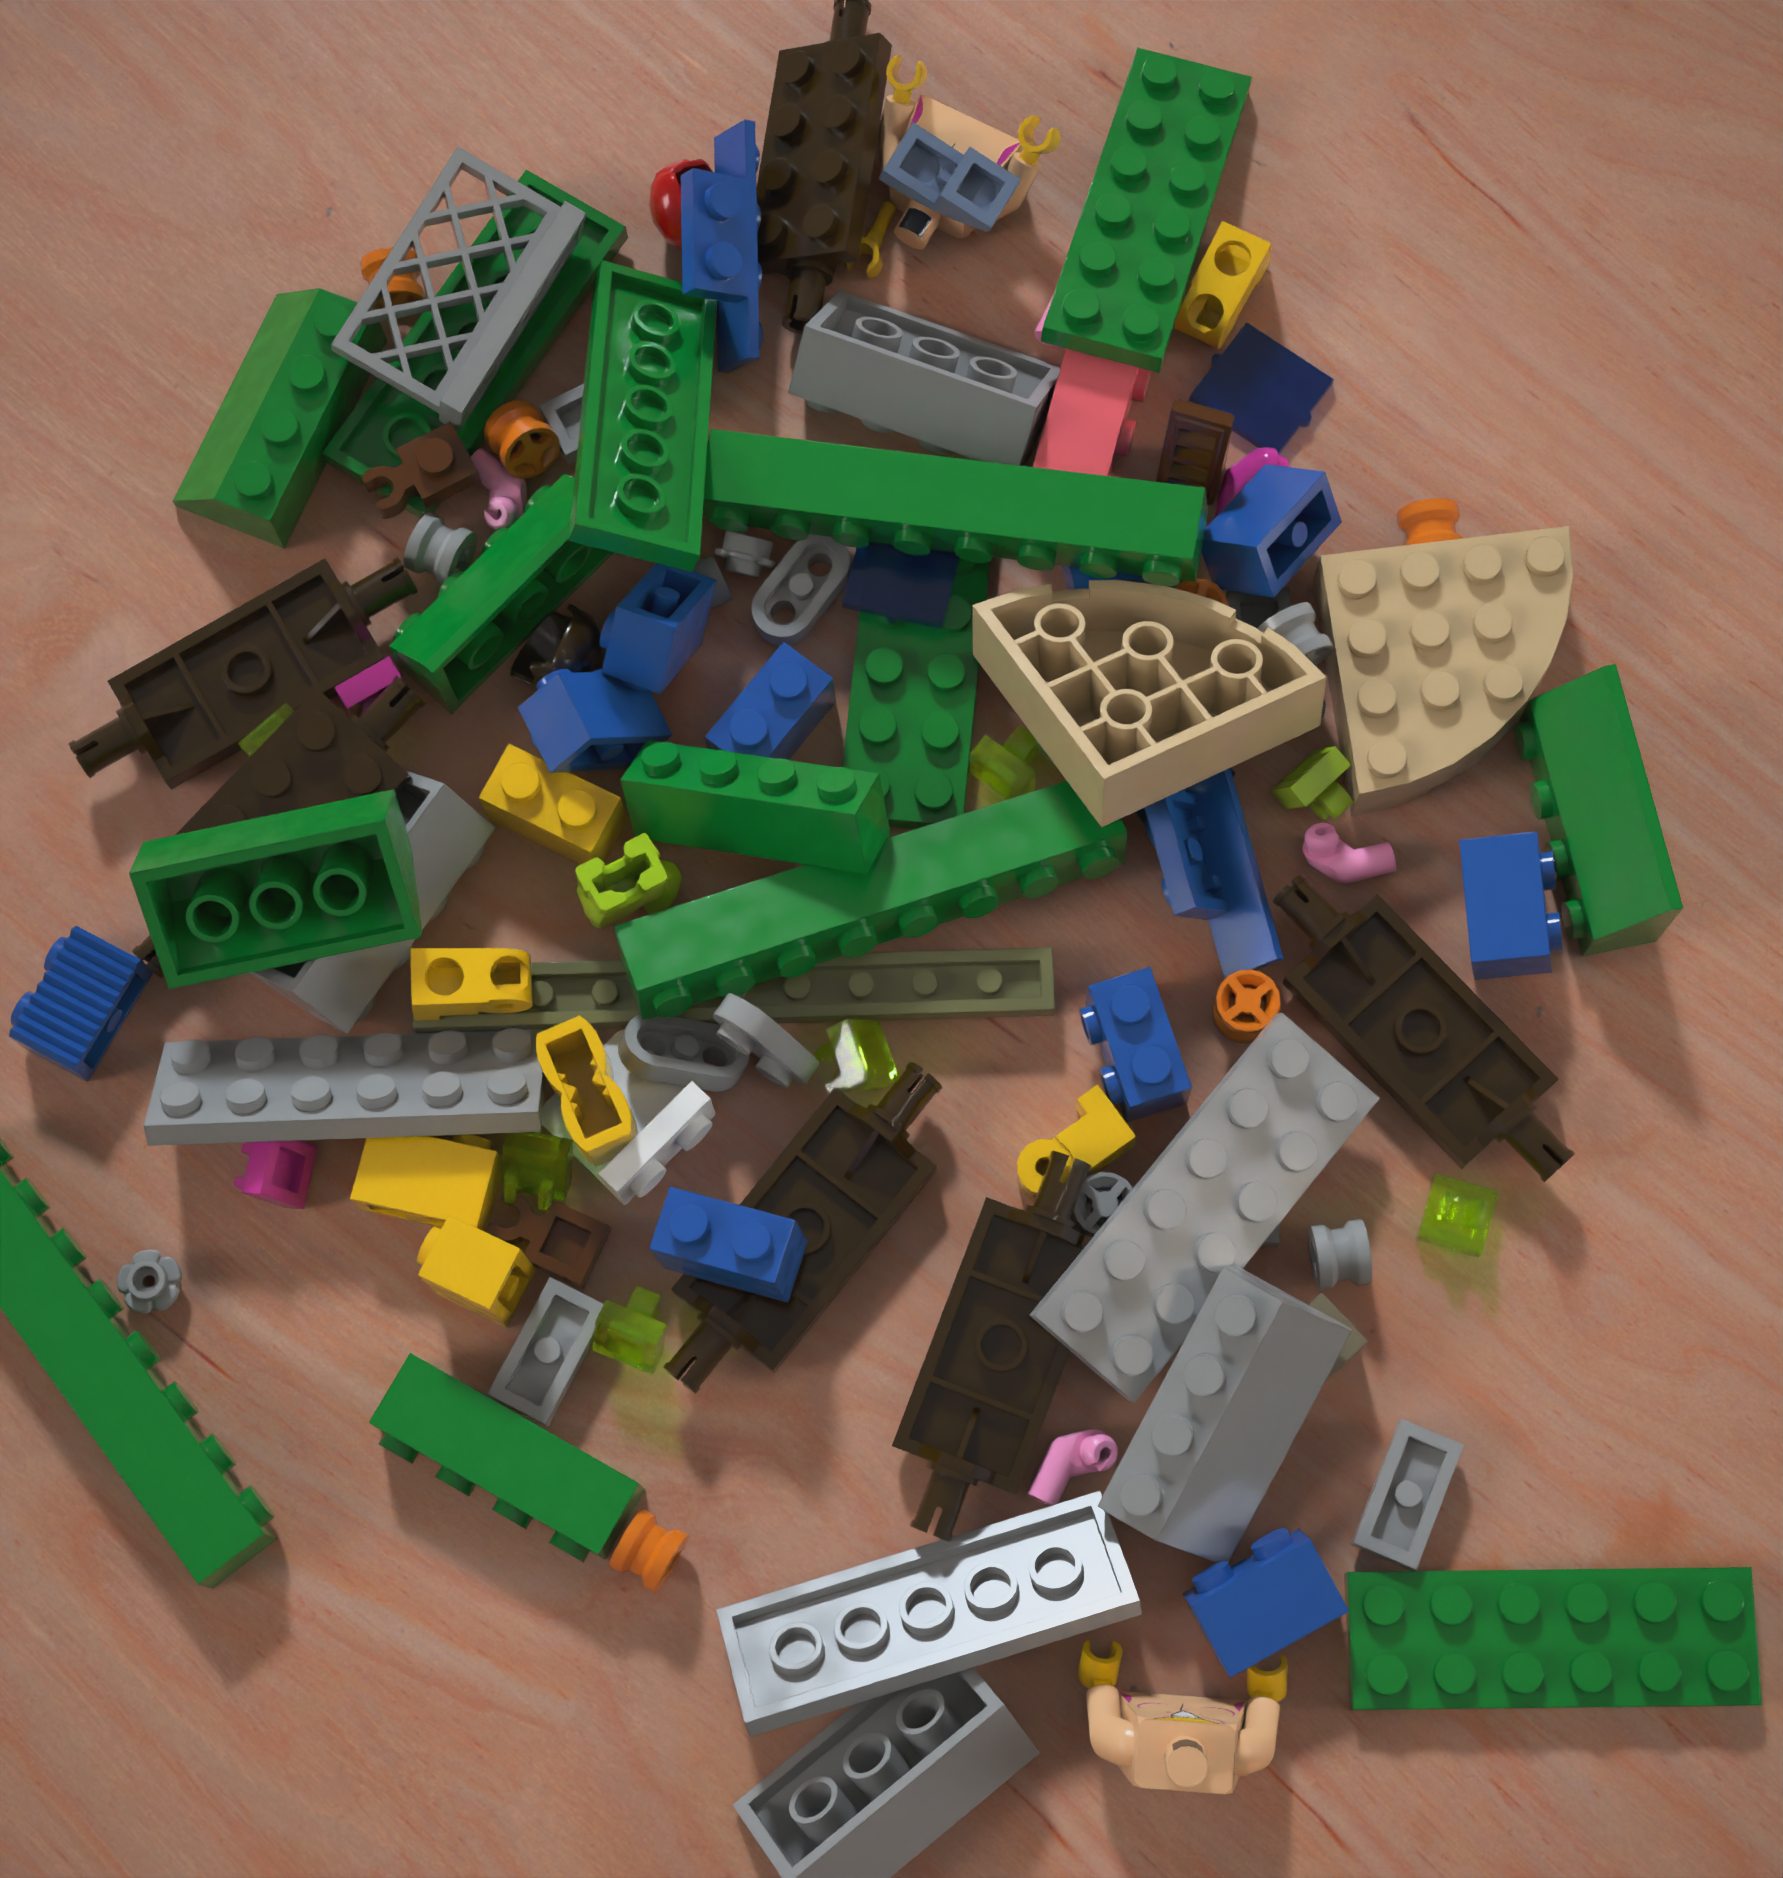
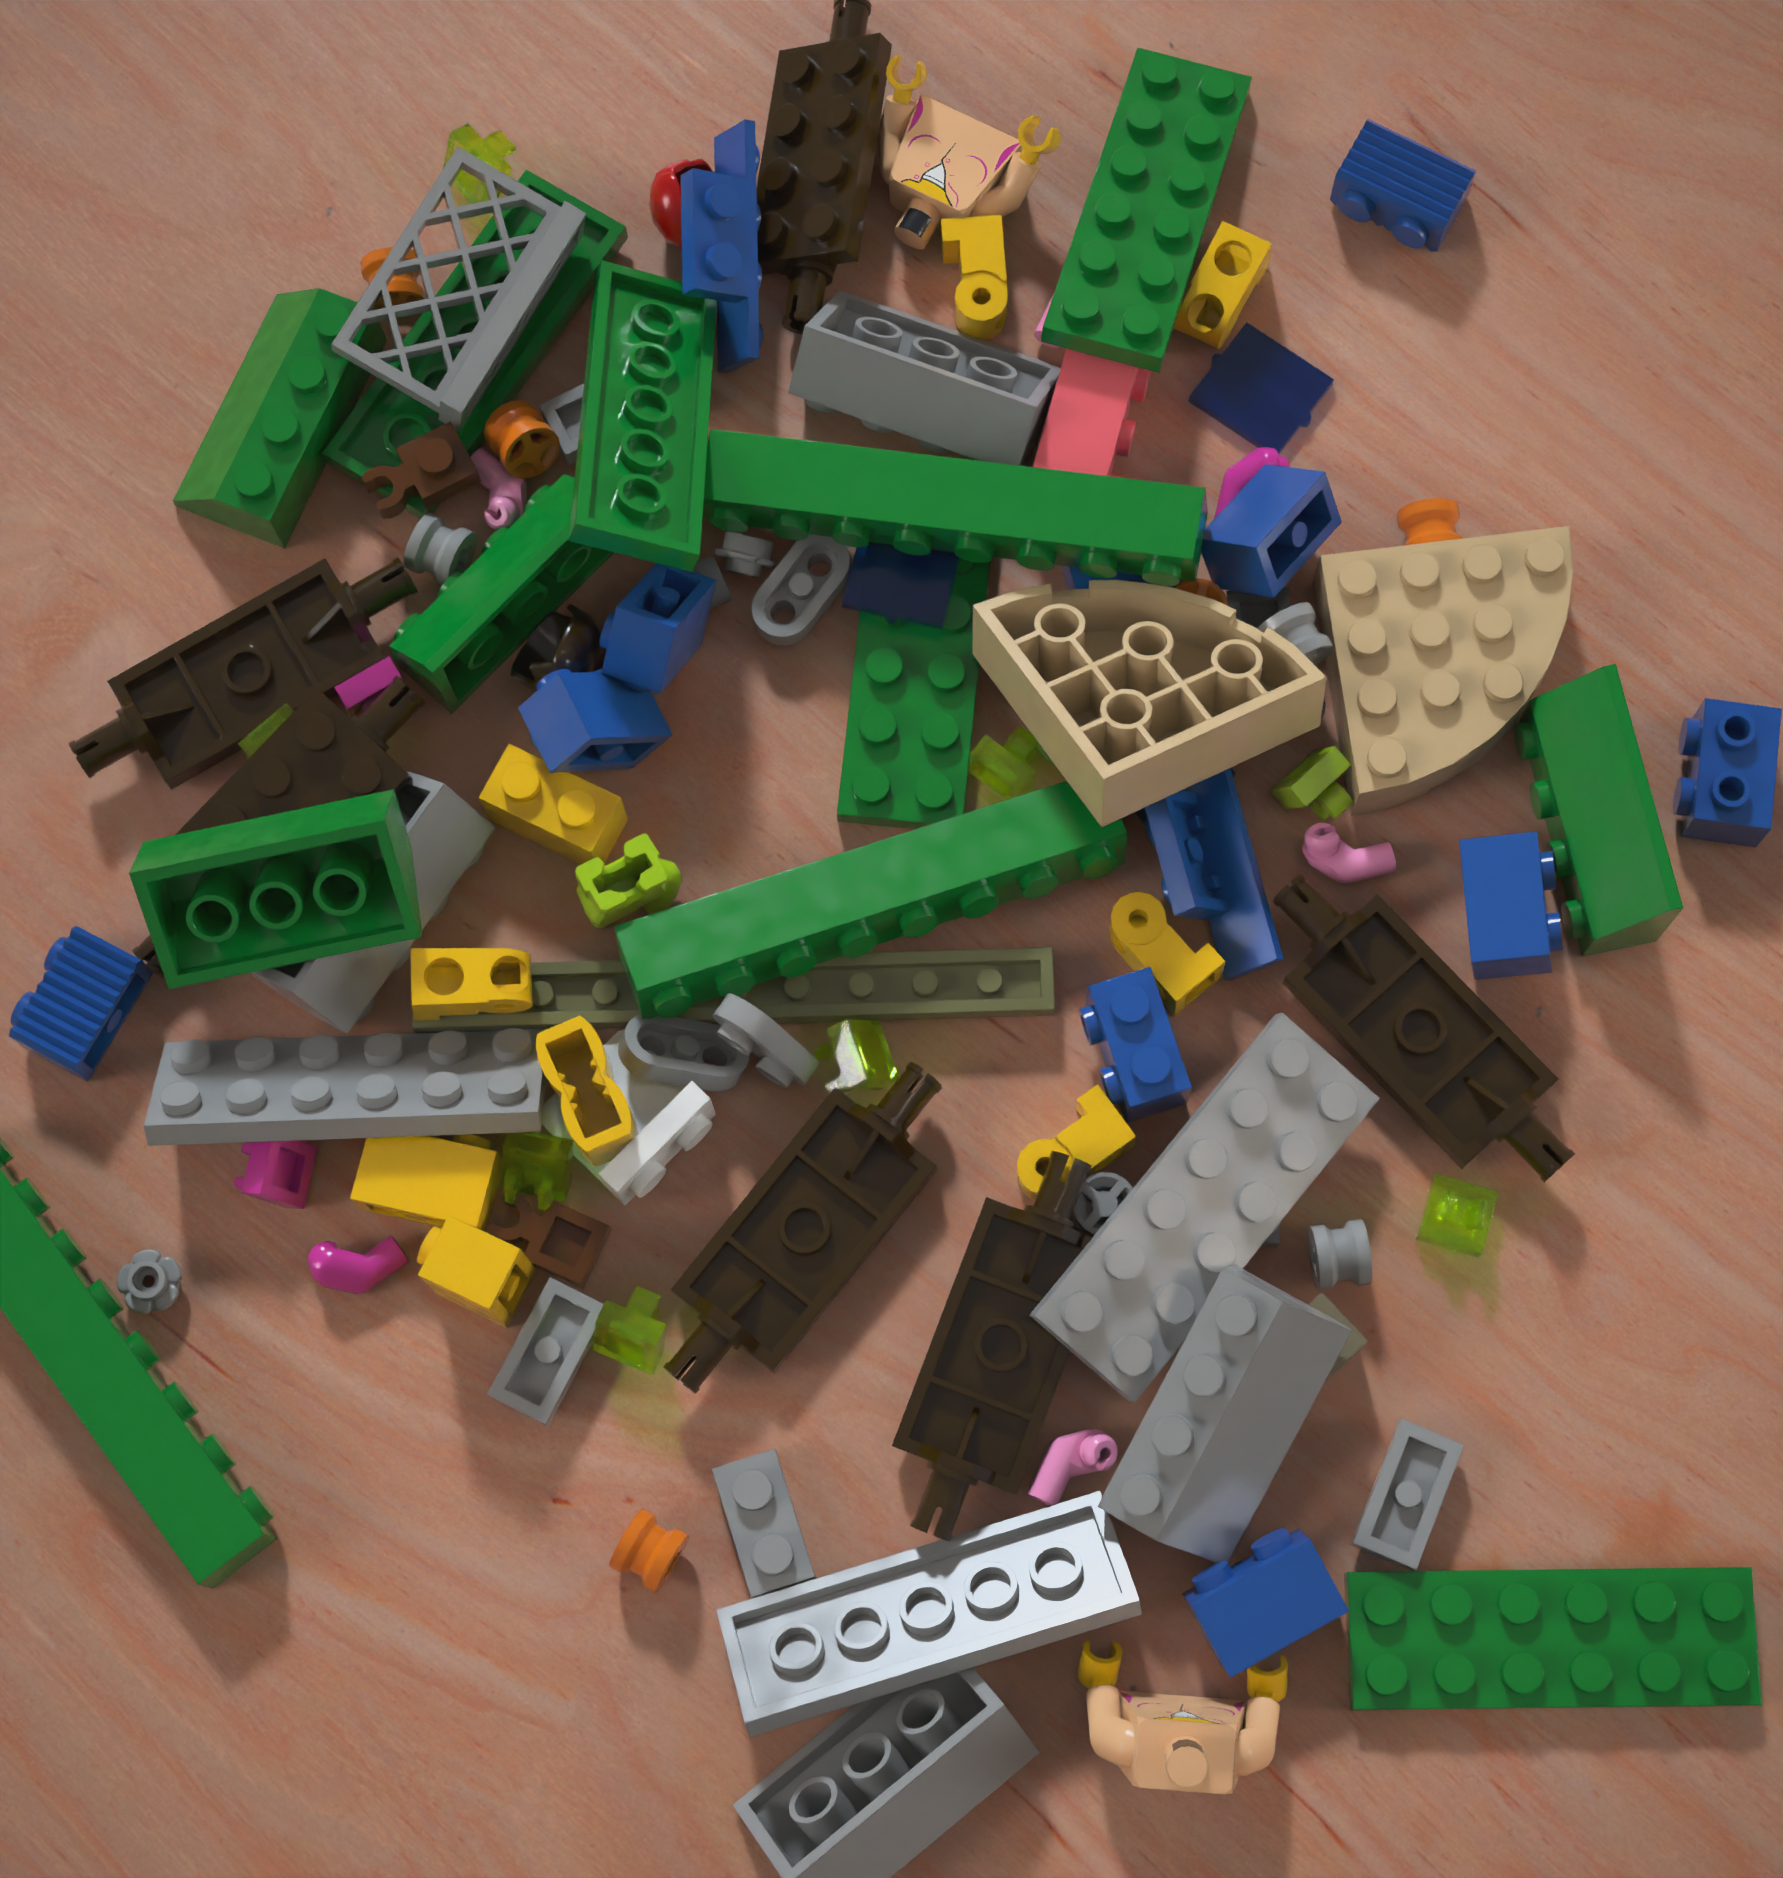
(353, 1271): none -> dark pink arm
(490, 150): none -> clear neon green tile
(506, 1456): green brick -> none
(728, 1244): blue brick -> none
(757, 806): green brick -> none
(763, 1523): none -> light grey plate
(775, 708): blue brick -> none
(872, 241): yellow hand -> none
(943, 179): sand blue slope -> none
(983, 289): none -> yellow leg
(1146, 940): none -> yellow leg
(1195, 447): reddish brown slope -> none
(1254, 996): orange wheel -> none
(1401, 186): none -> blue brick
(1728, 772): none -> blue brick

